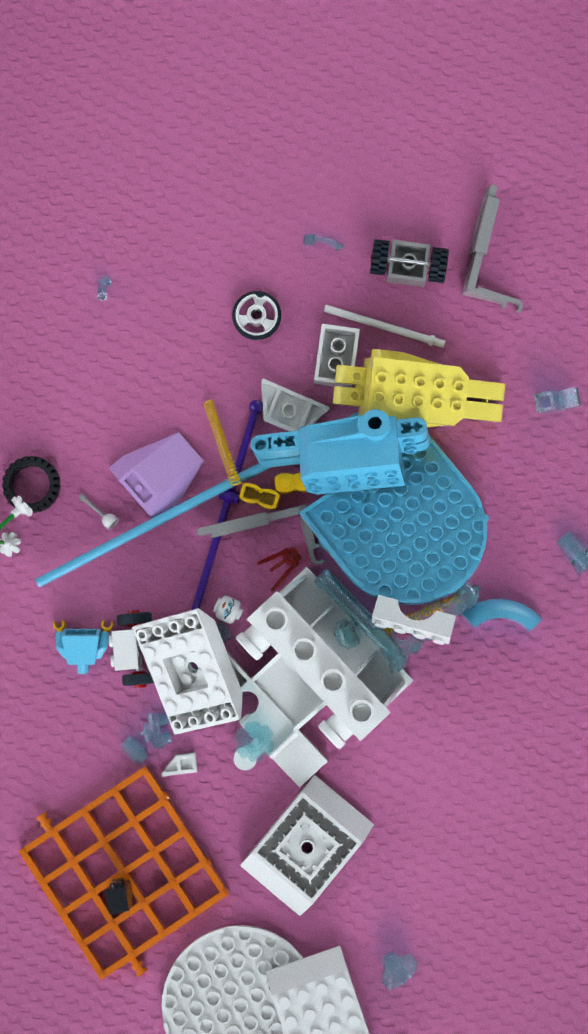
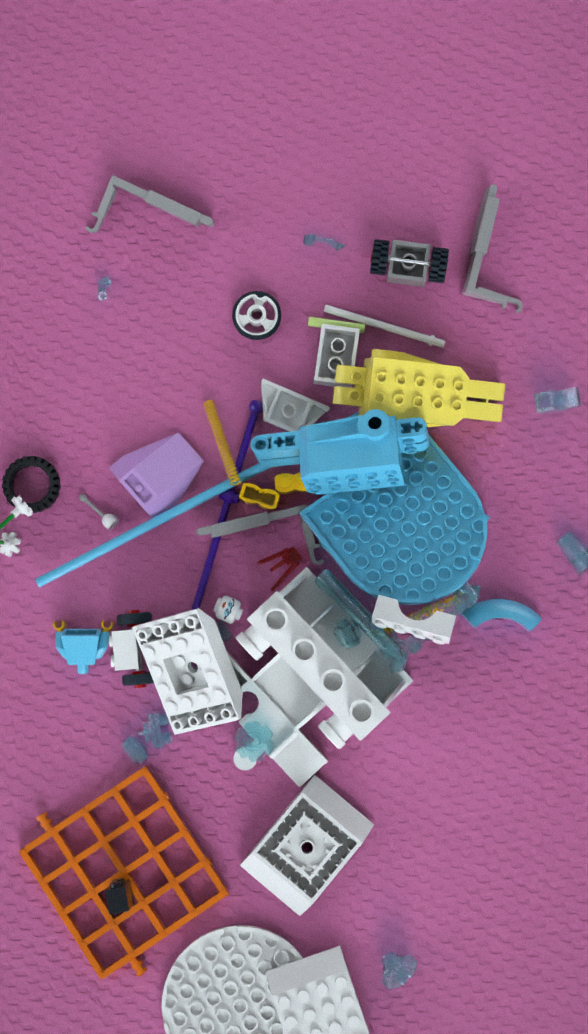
(153, 199): none -> light grey hinge
(182, 764): white tile -> none
(317, 322): none -> yellowish green piece

